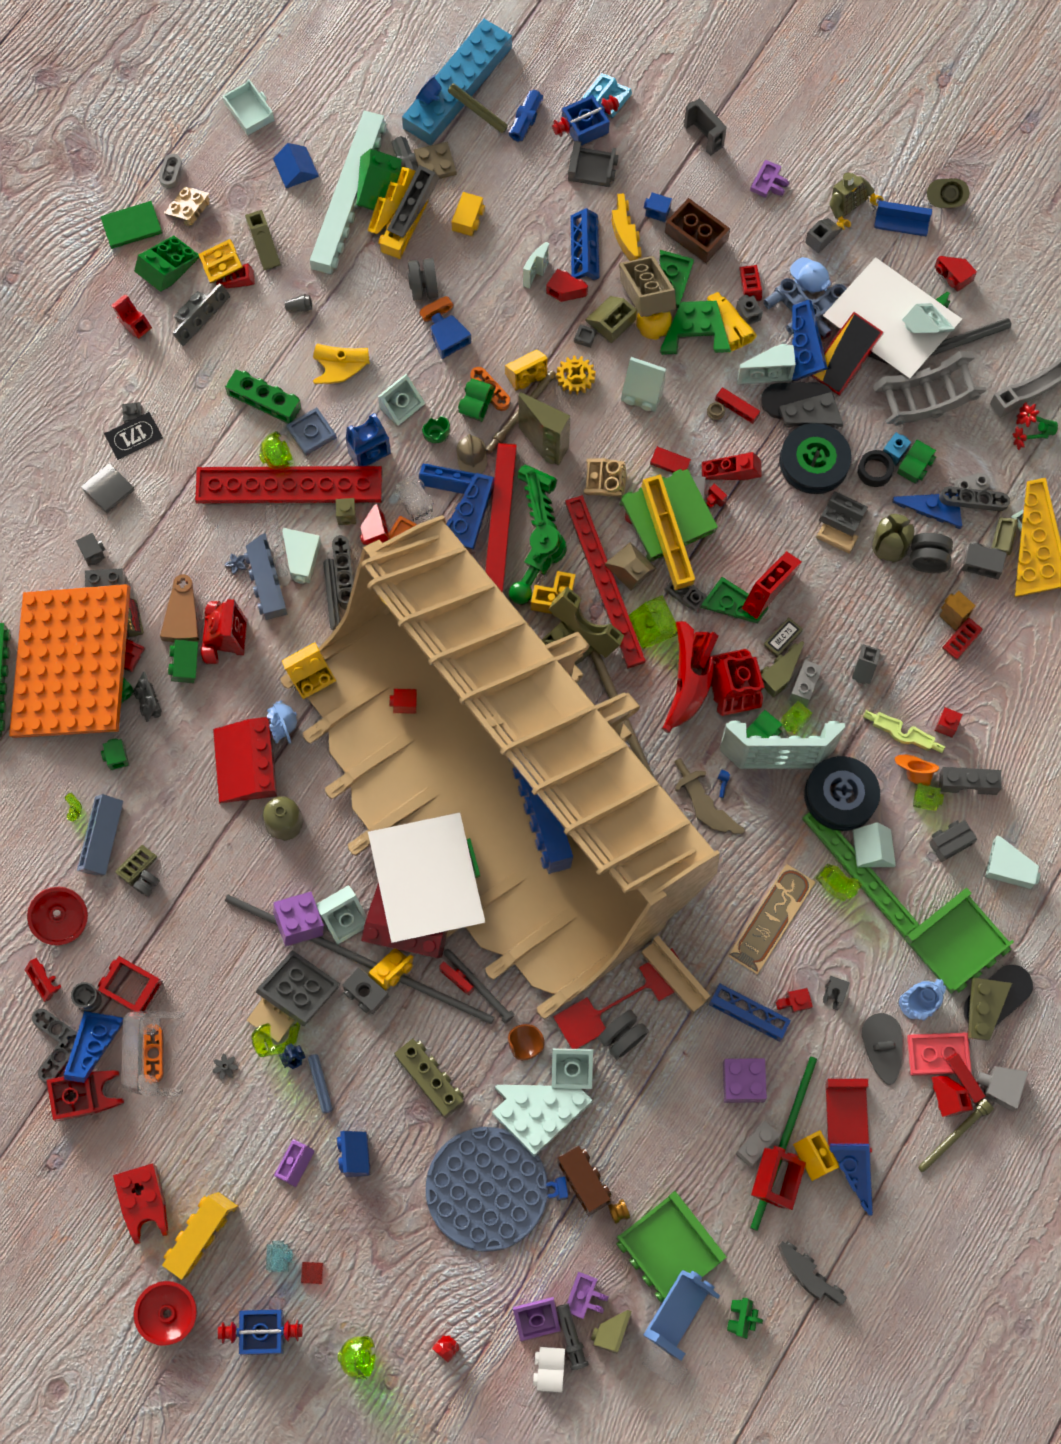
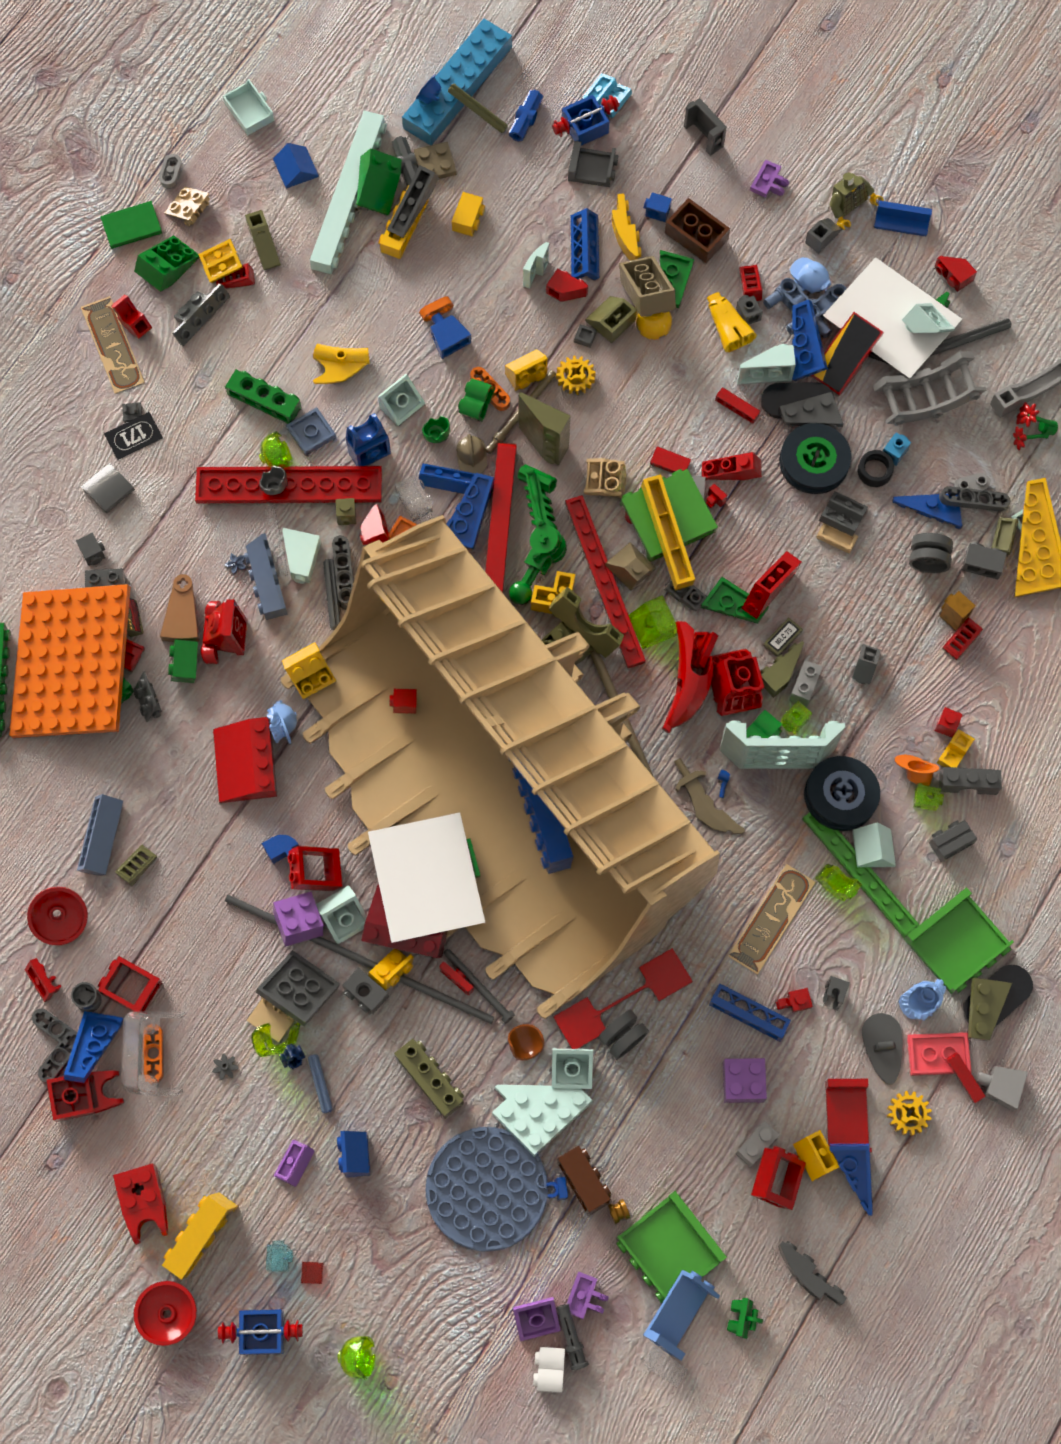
(75, 807): clear neon green arm -> none
(112, 345): none -> sticker
(115, 754): green brick -> none
(143, 886): dark grey wheel -> none
(274, 481): none -> dark grey hair
(278, 847): none -> blue brick
(282, 818): olive cylinder -> none
(301, 303): dark grey cone -> none
(332, 869): none -> red window
(387, 206): yellow slope -> none
(422, 279): dark grey wheel -> none
(446, 1348): red rock -> none
(611, 1332): olive slope -> none
(643, 384): light aqua slope -> none
(675, 974): tan fence -> none
(696, 319): green wing -> none
(716, 411): dark tan plate -> none
(788, 1131): green piece -> none
(893, 538): olive cylinder -> none
(902, 1108): none -> yellow gear
(913, 736): yellowish green piece -> none
(916, 462): green brick -> none
(948, 193): olive piece -> none
(951, 1096): red slope -> none
(955, 750): none -> yellow slope
(983, 1108): olive piece -> none
(1011, 865): light aqua slope -> none

